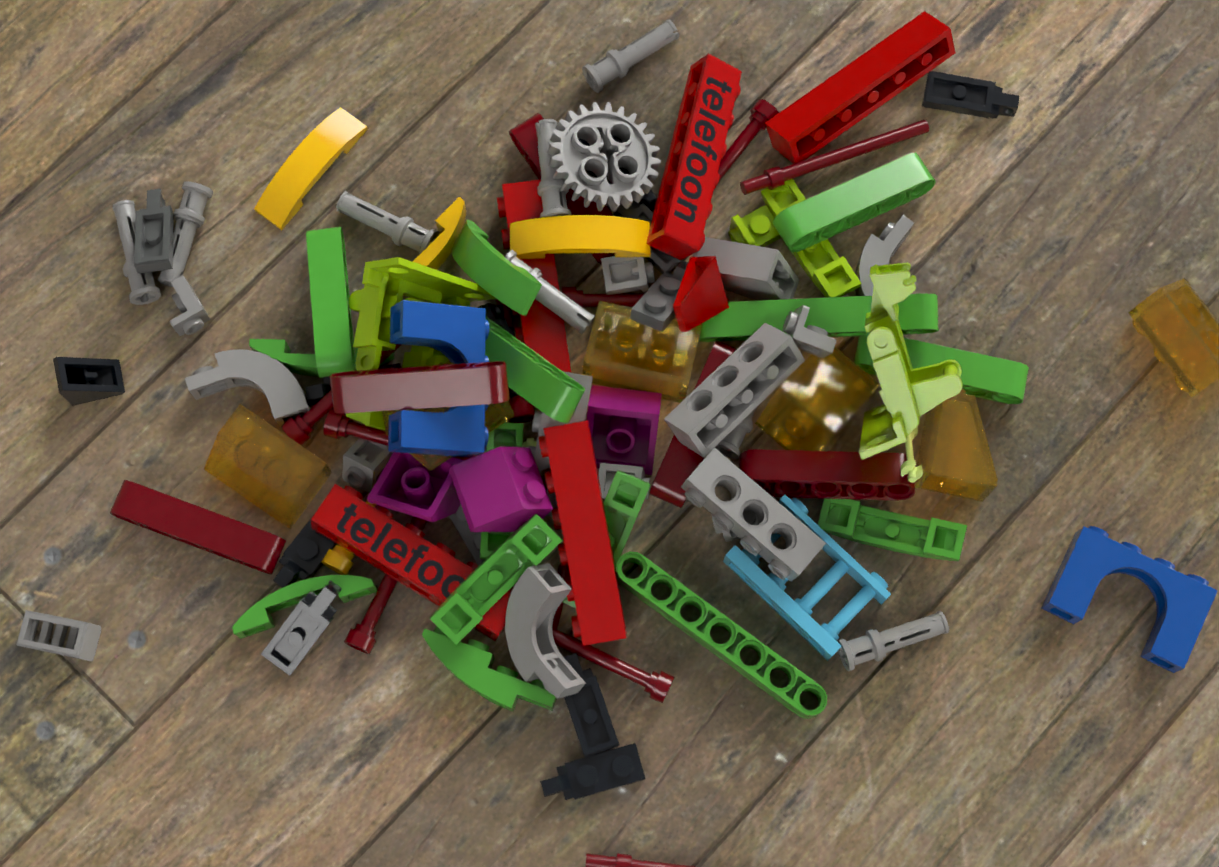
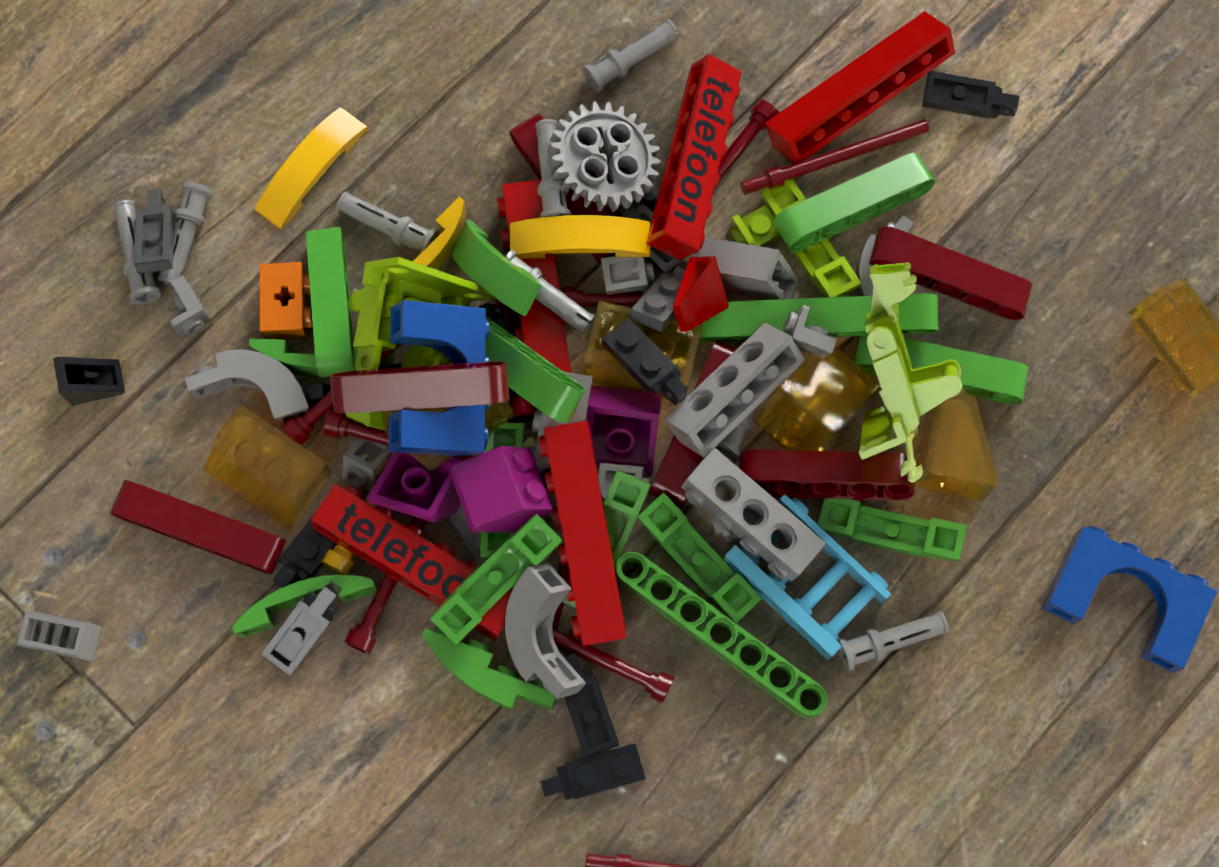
(276, 284): none -> orange brick
(645, 361): none -> black hinge
(698, 559): none -> bright green slope
(954, 273): none -> dark red beam

